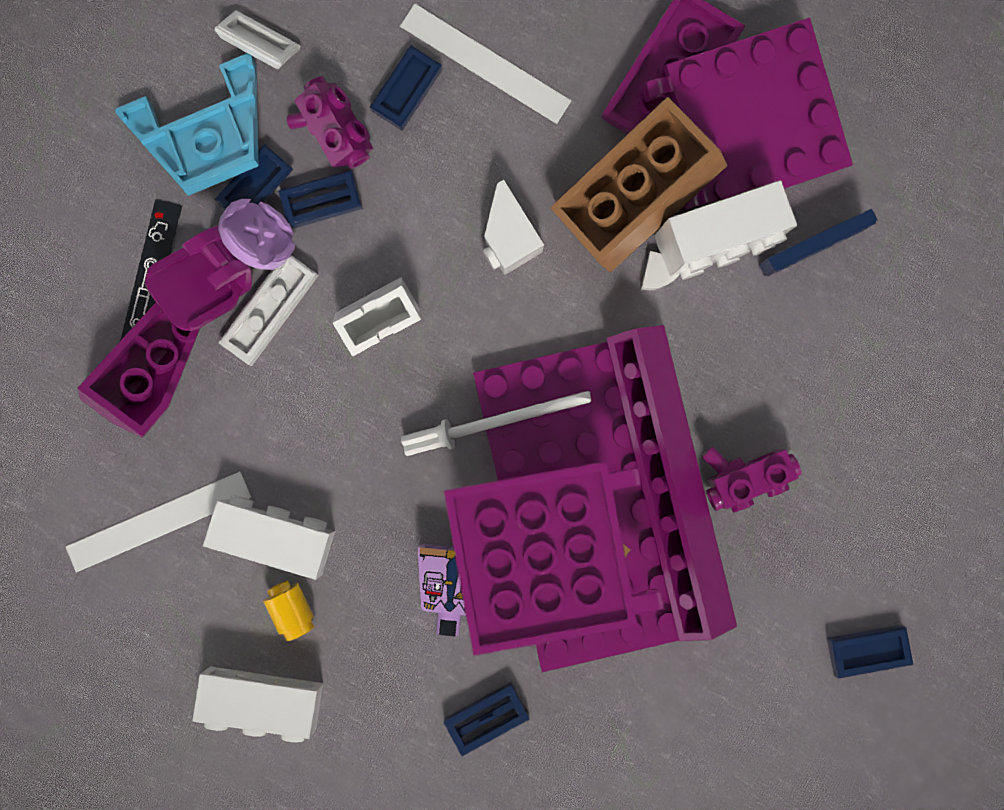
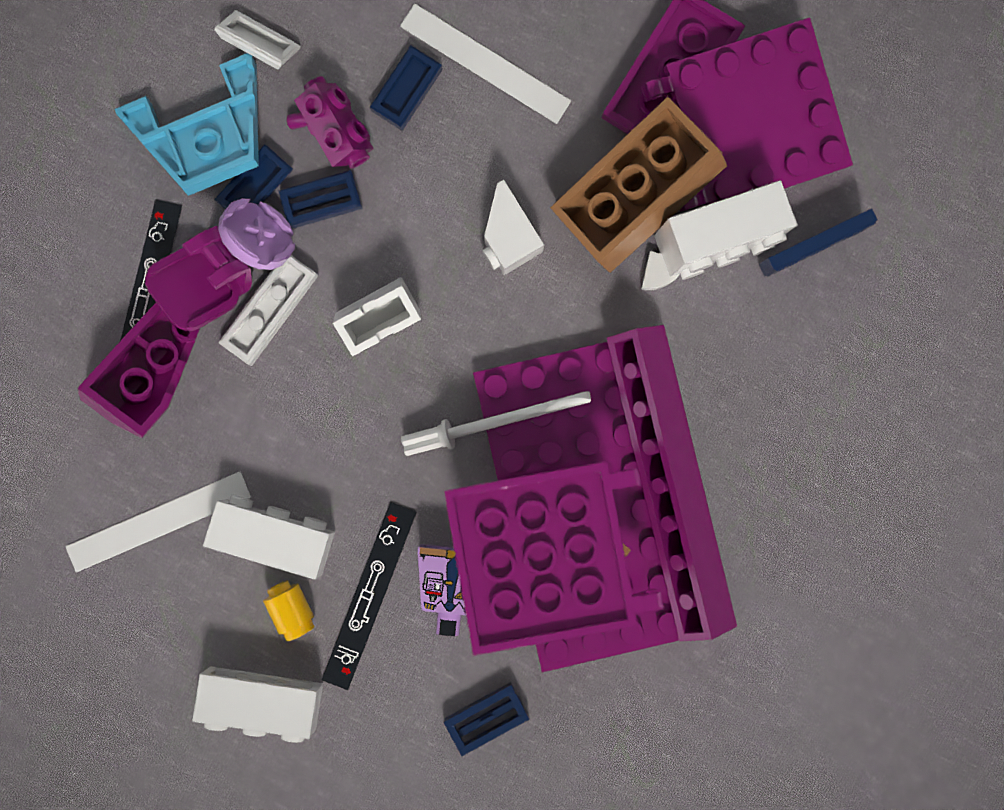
(369, 596): none -> black sticker
(740, 481): magenta brick -> none
(870, 651): dark blue tile -> none

